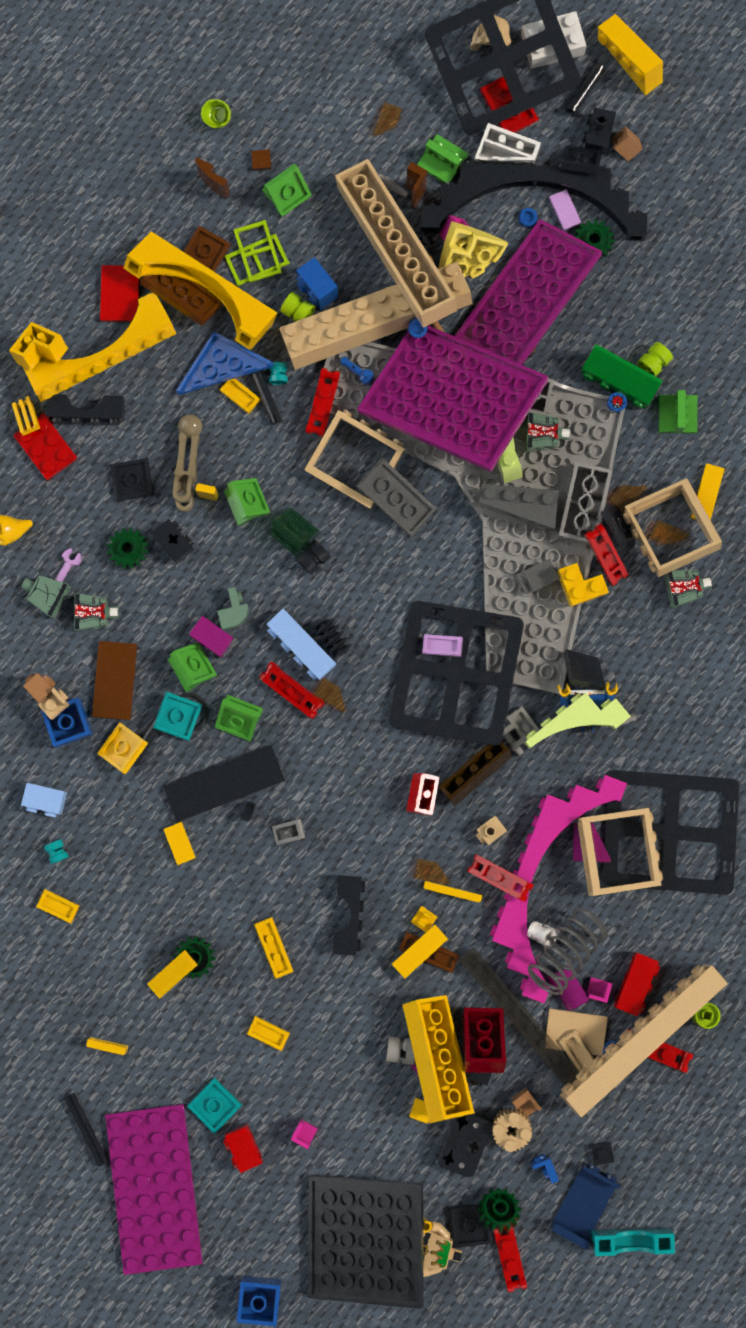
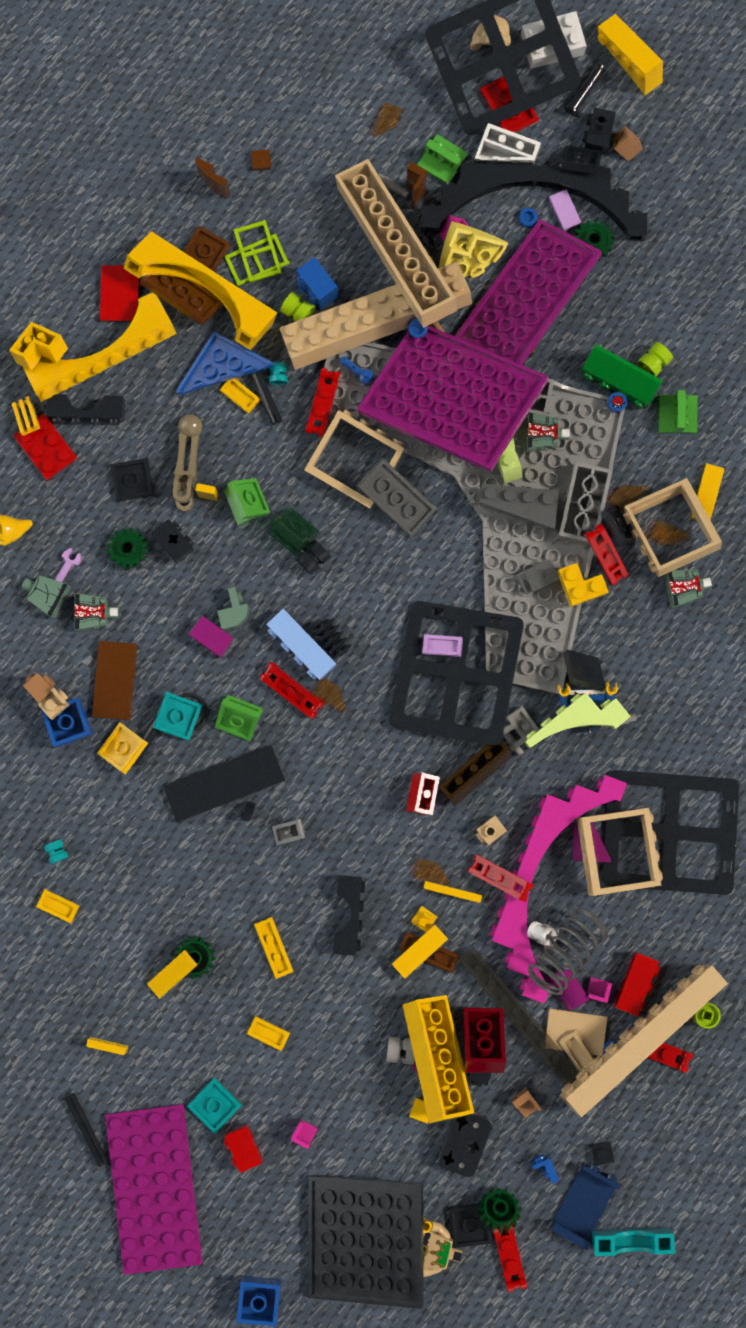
(44, 799): light blue brick -> none
(179, 843): yellow tile -> none
(191, 666): bright green bracket -> none
(216, 109): lime hair -> none
(287, 190): bright green bracket -> none
(511, 1140): tan brick -> none

